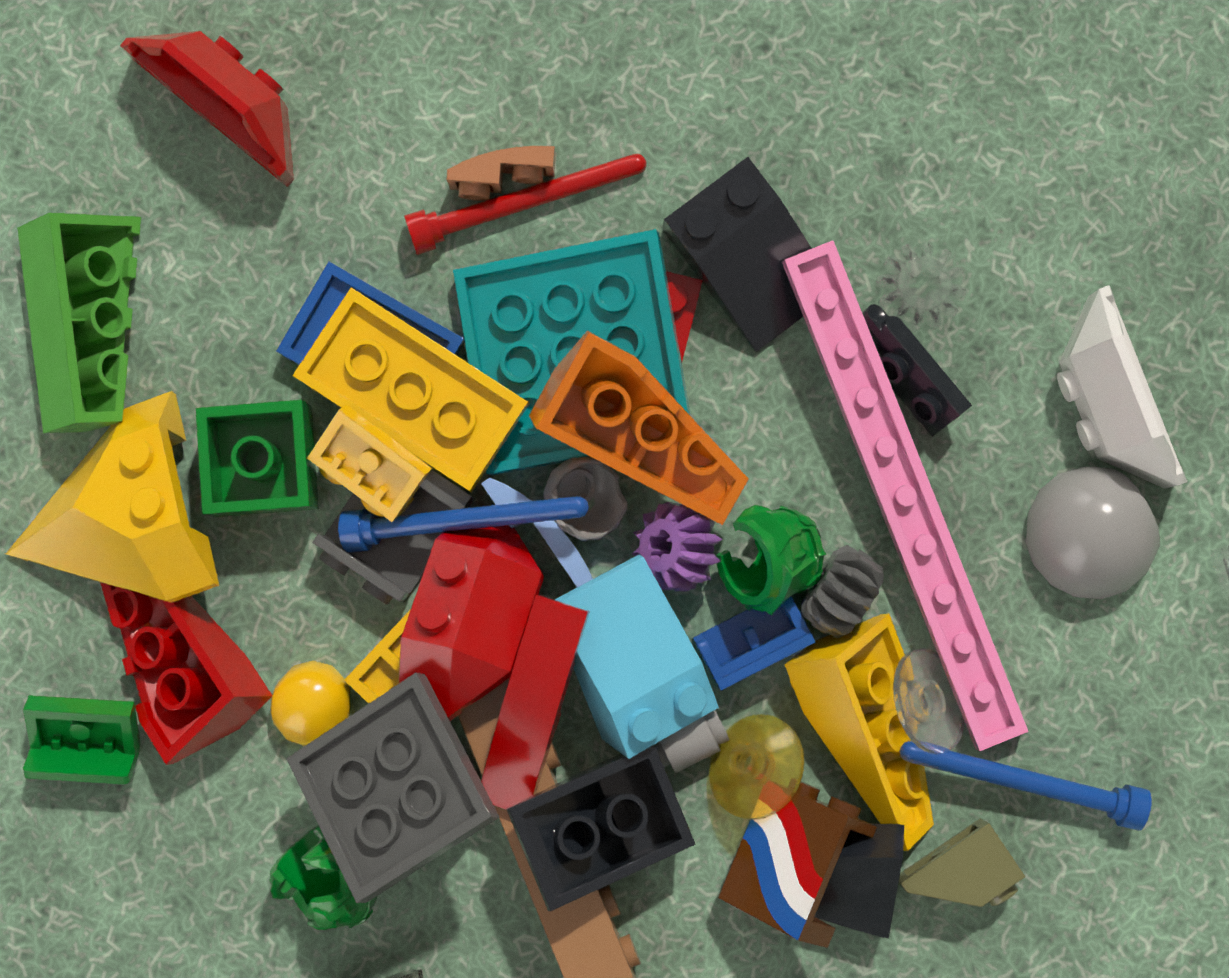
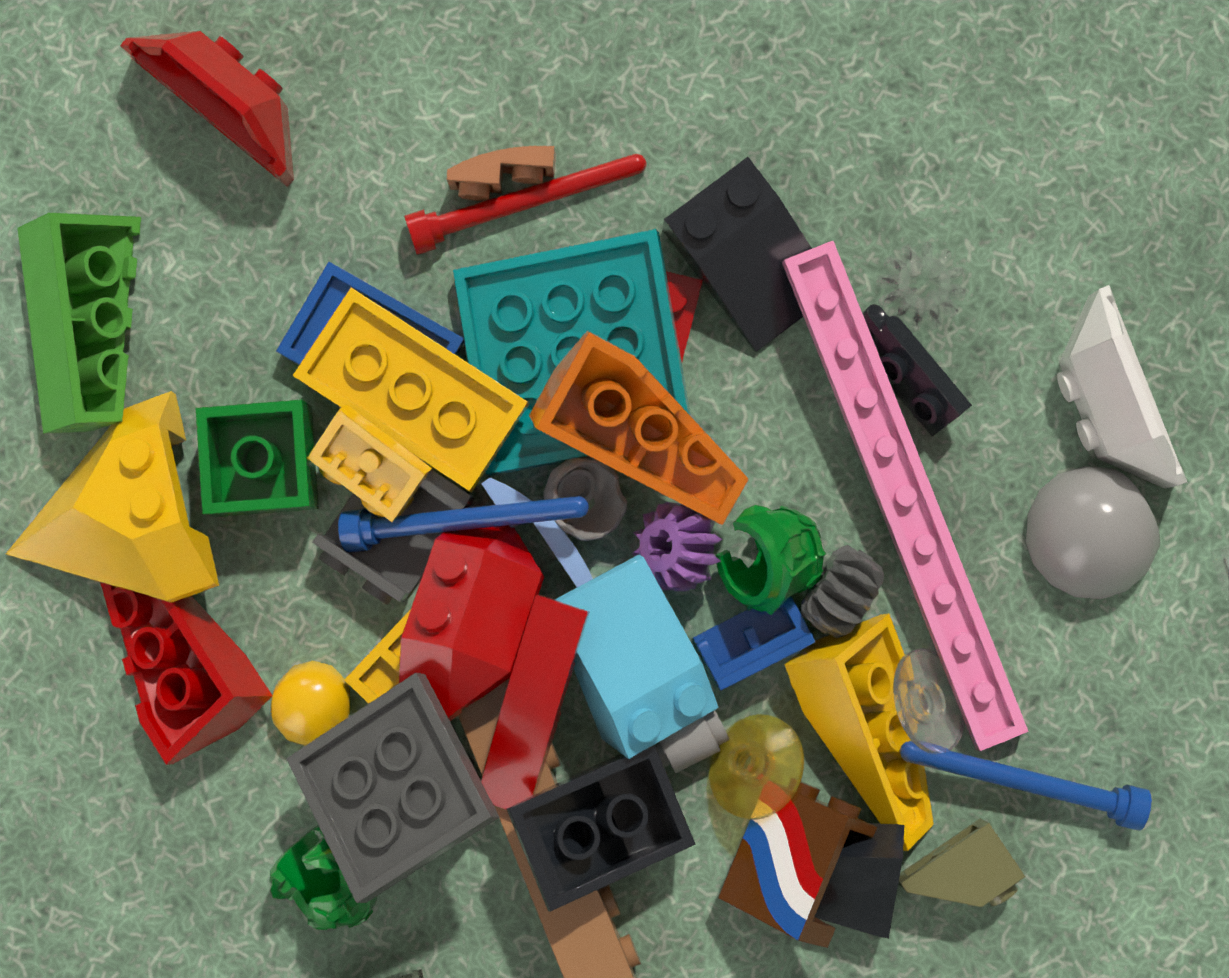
(81, 739): green bracket -> none

